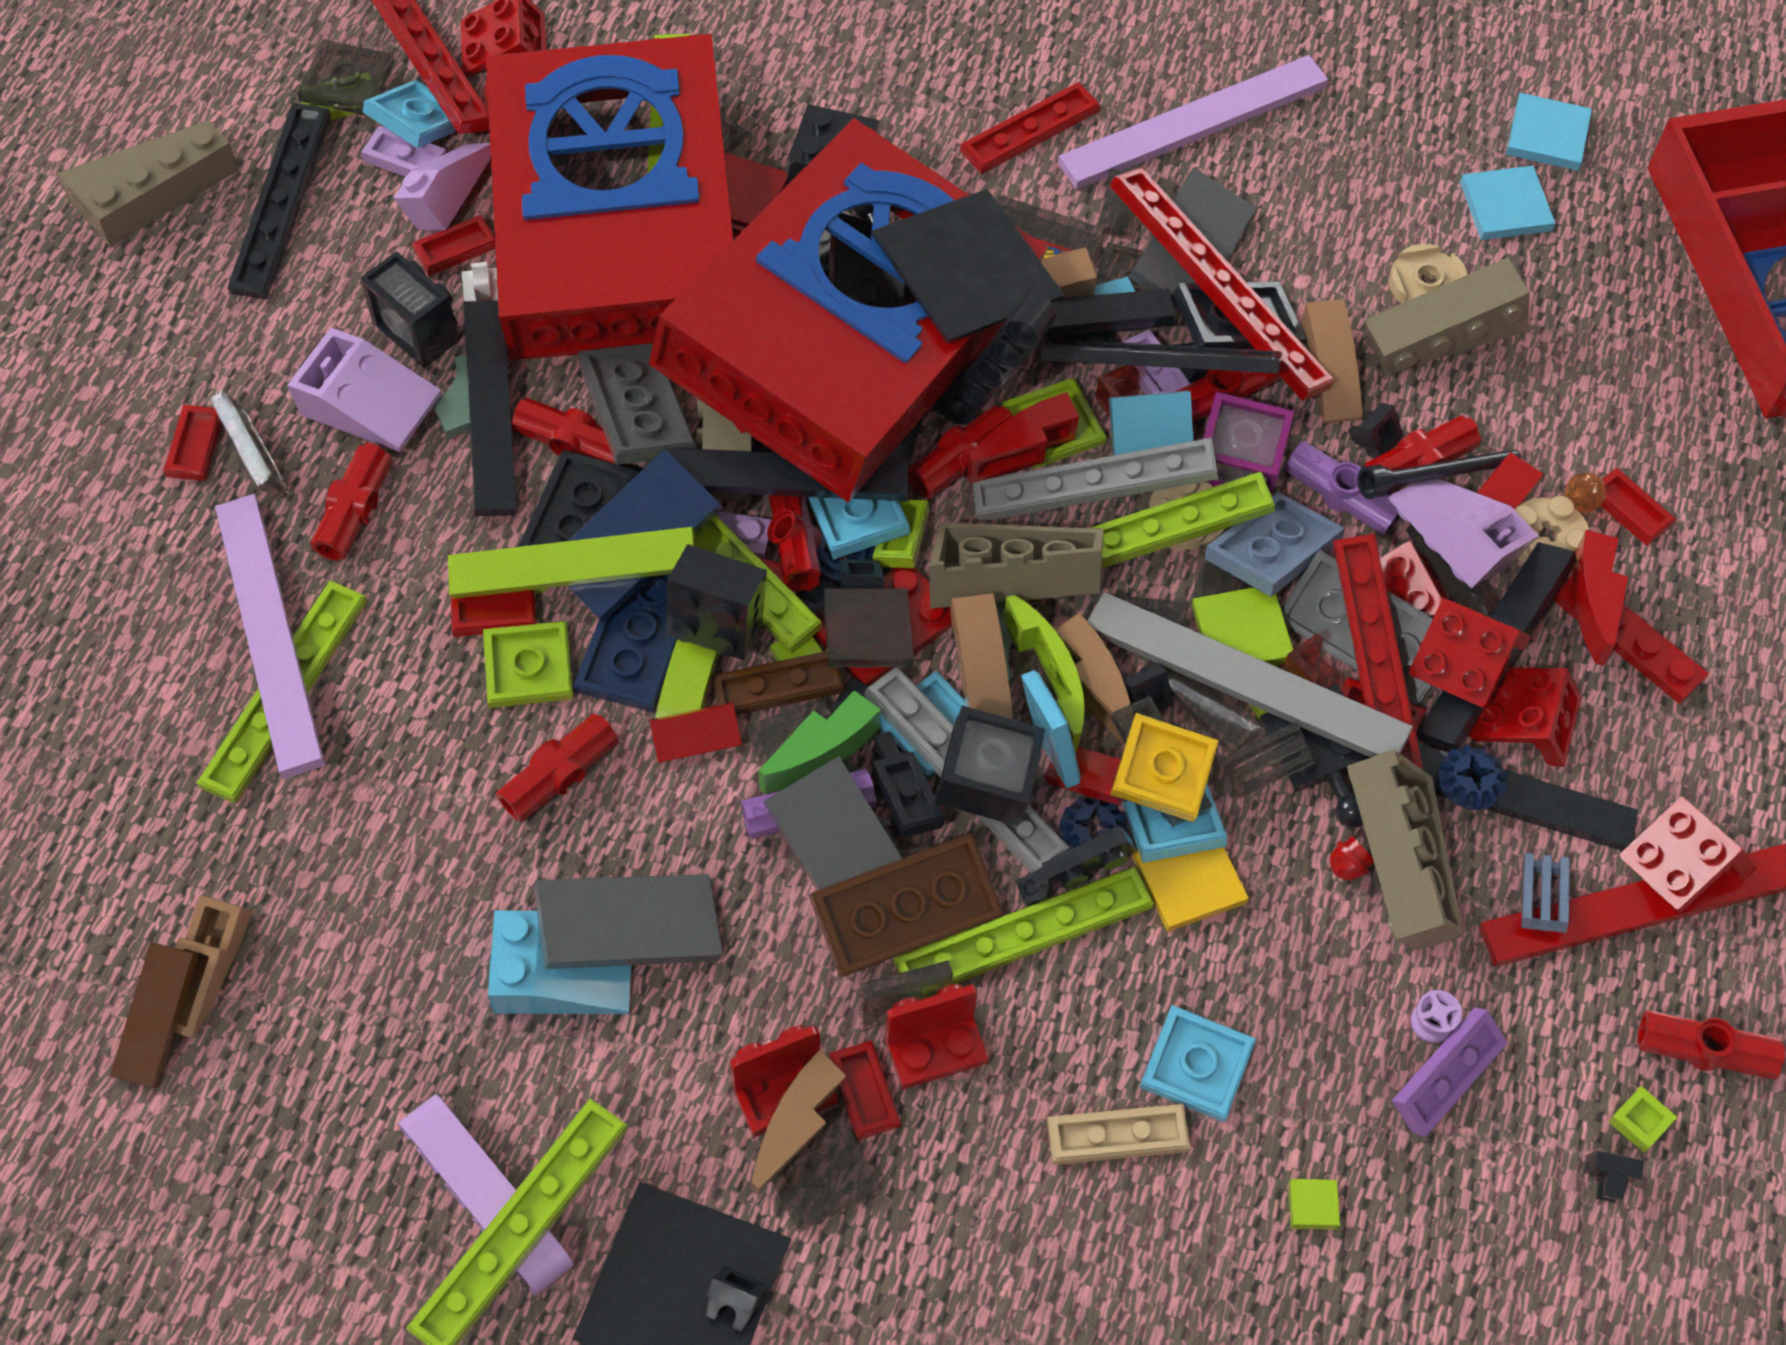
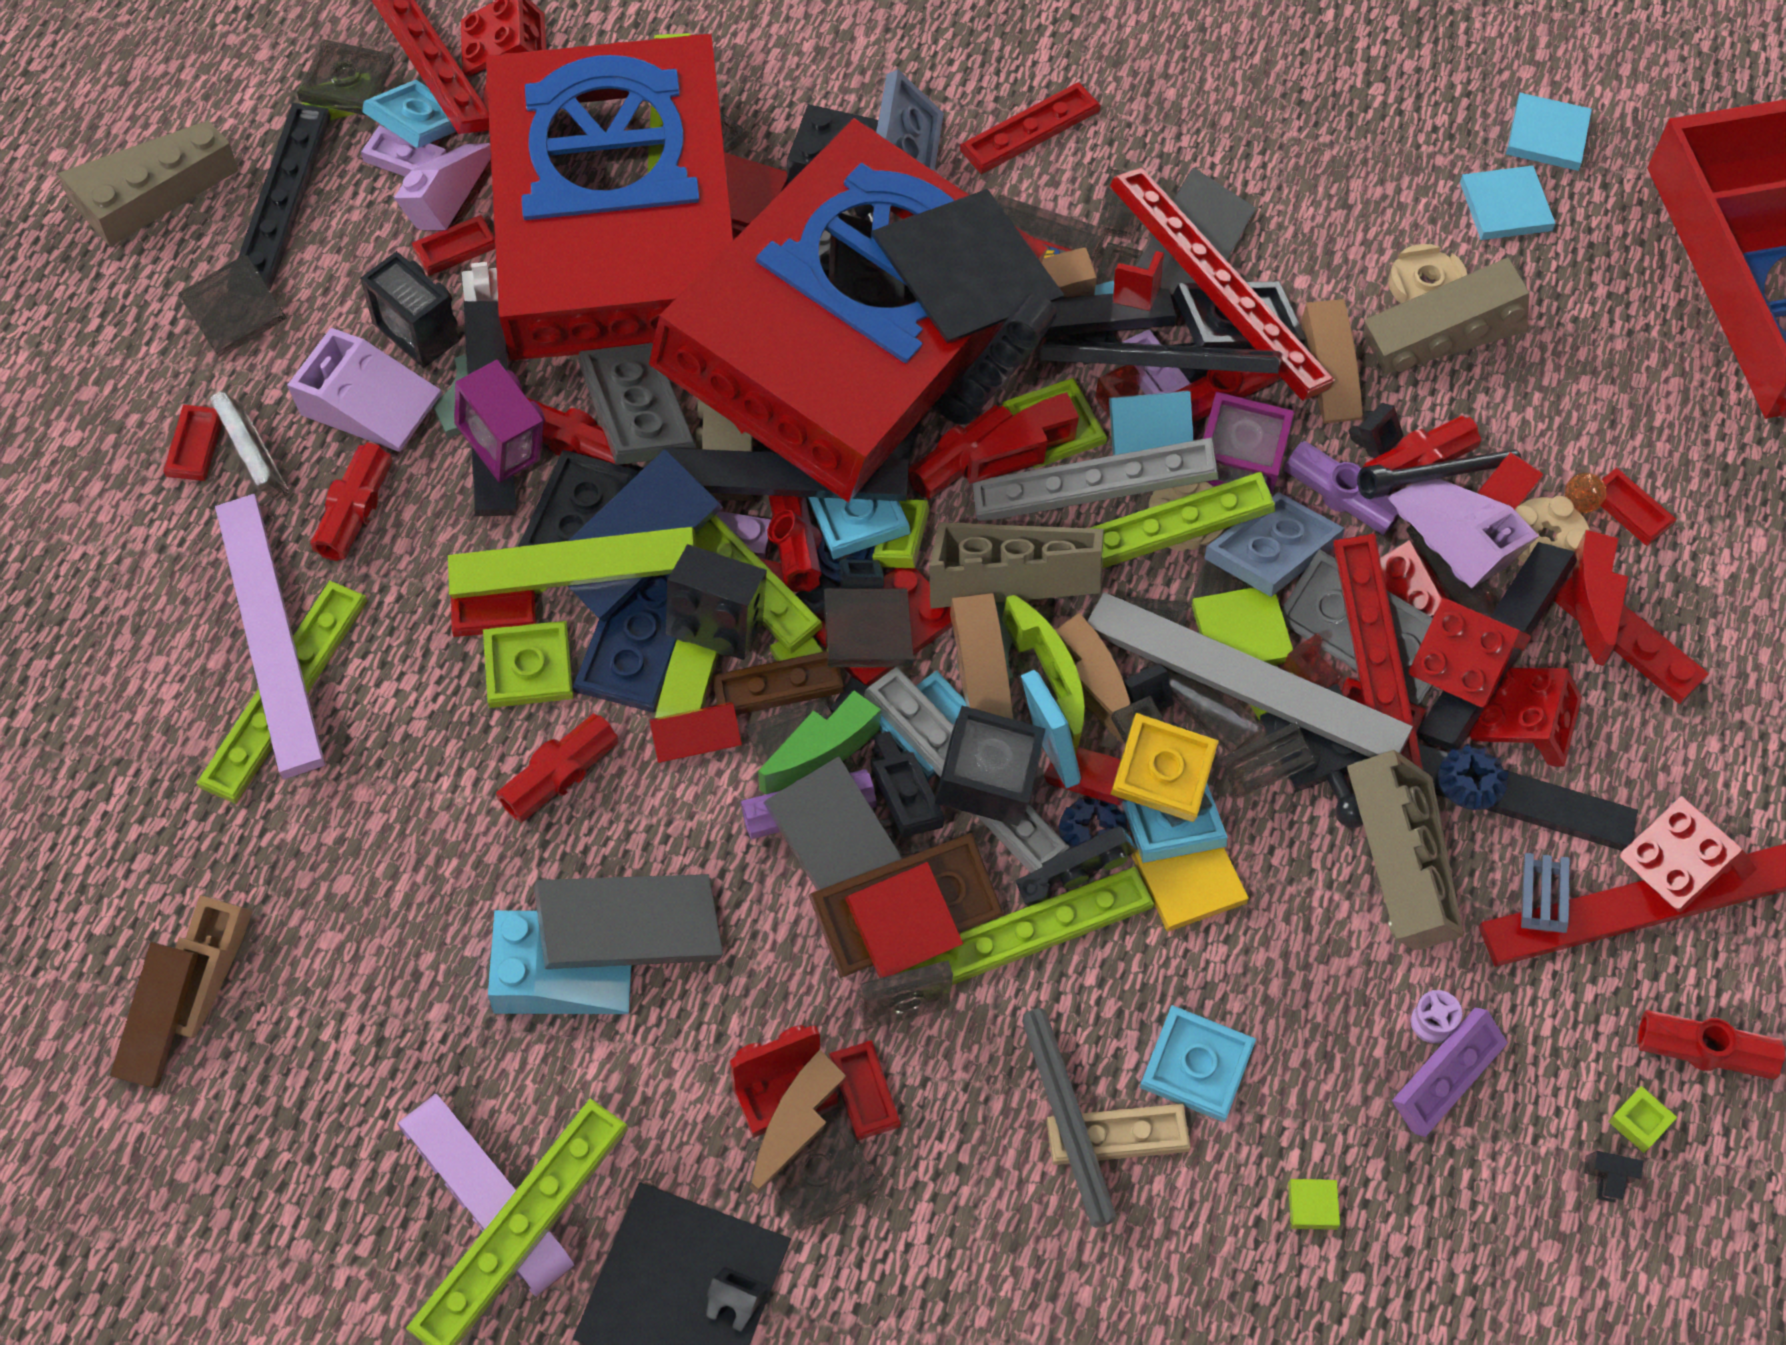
(232, 305): none -> clear smoke tile
(499, 420): none -> magenta piece
(904, 920): none -> red tile
(910, 119): none -> sand blue plate
(934, 1036): red bracket -> none
(1069, 1118): none -> dark grey axle
(1138, 286): none -> red panel
(1192, 121): lavender tile -> none
(1350, 860): red plate -> none

